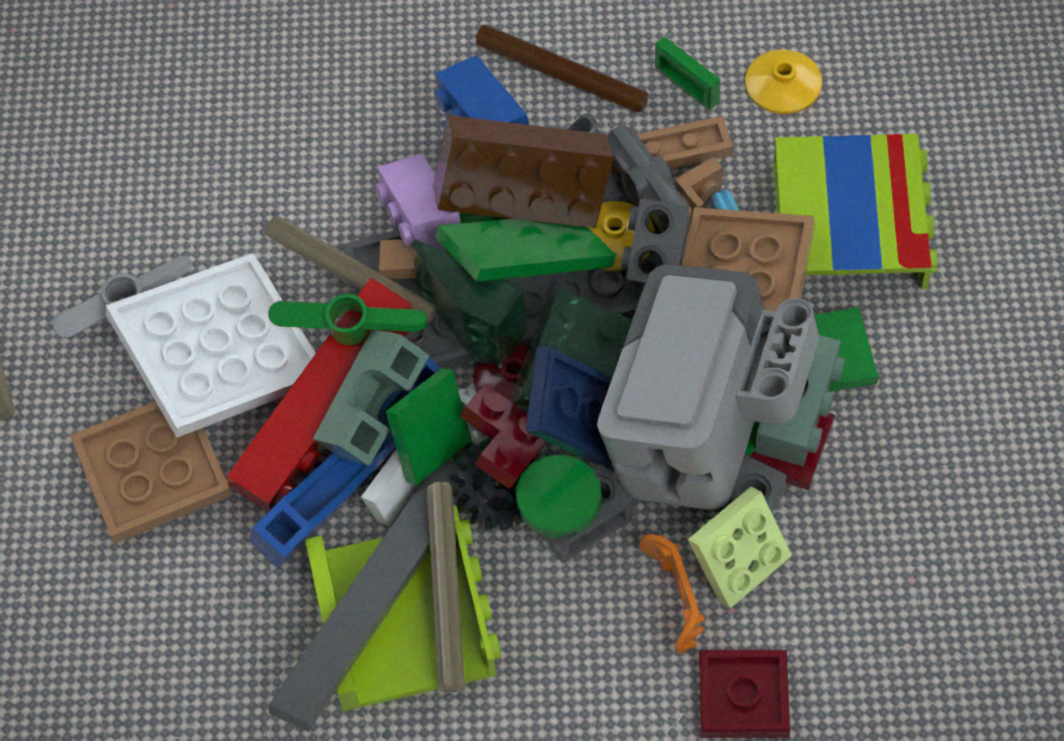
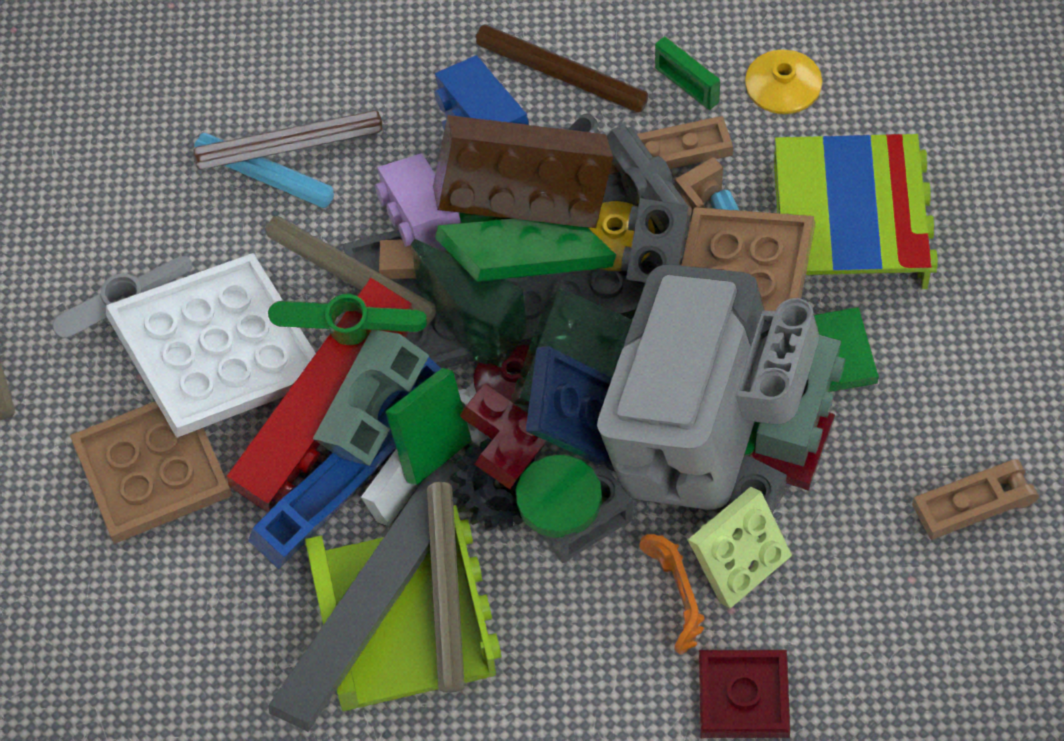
(279, 176): none -> medium azure axle
(287, 139): none -> axle
(974, 499): none -> medium nougat plate

